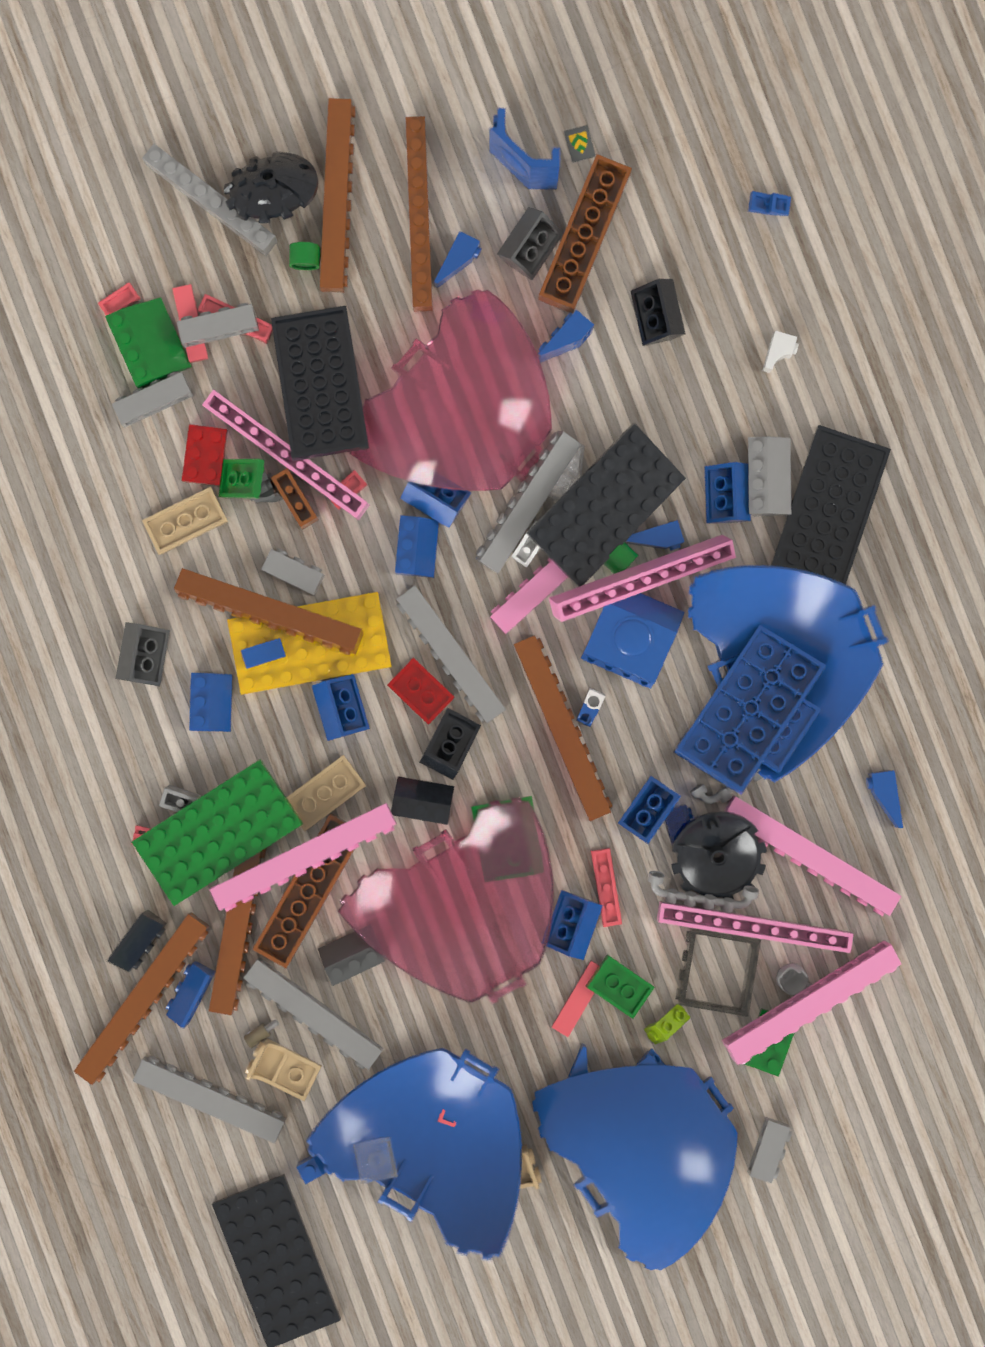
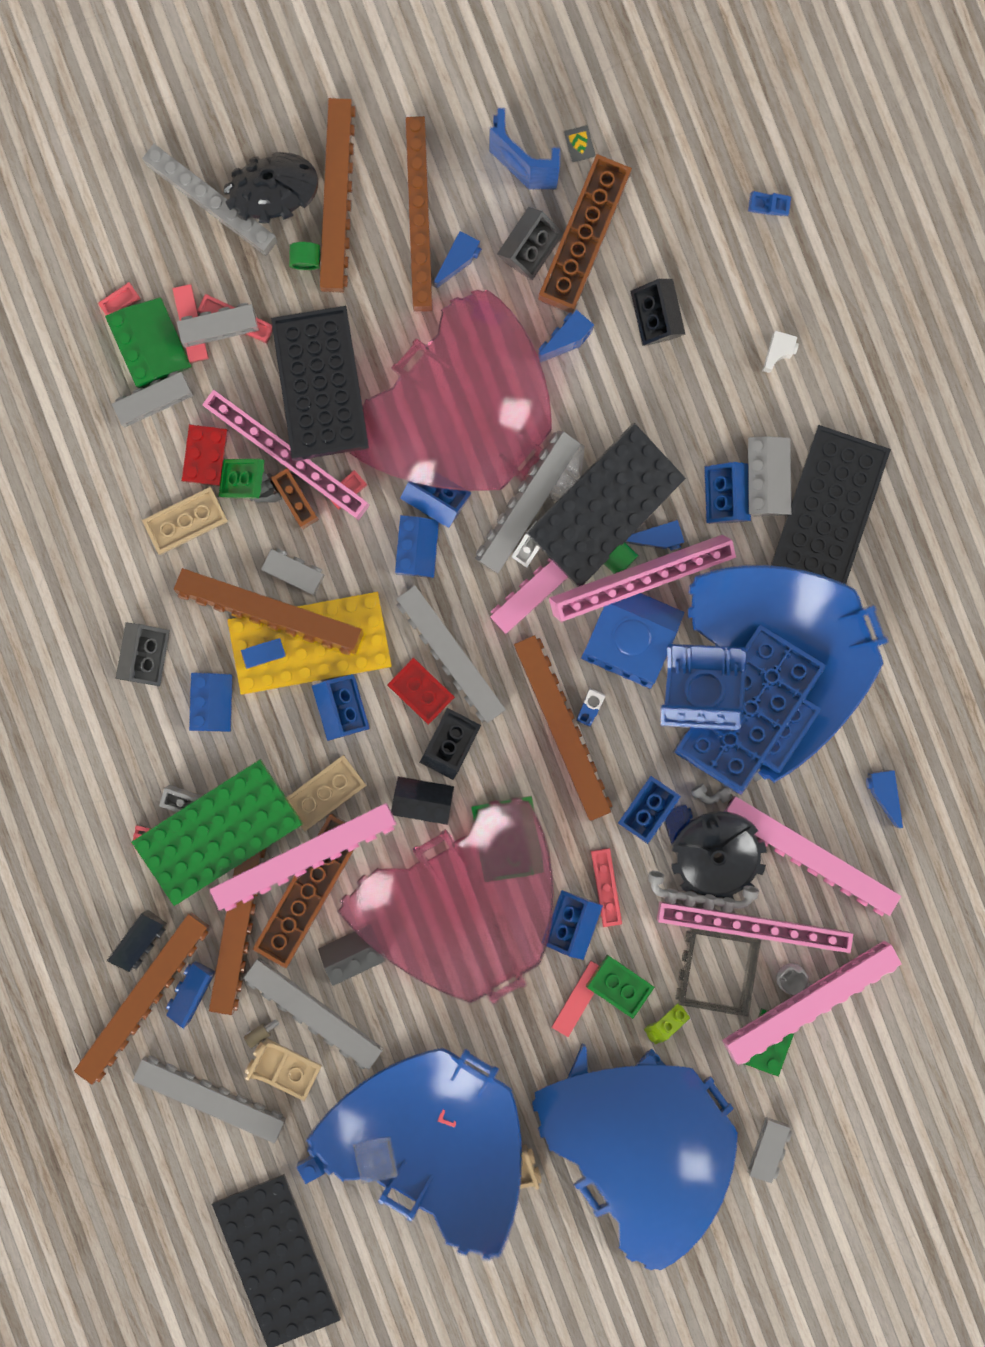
(704, 686): none -> blue panel

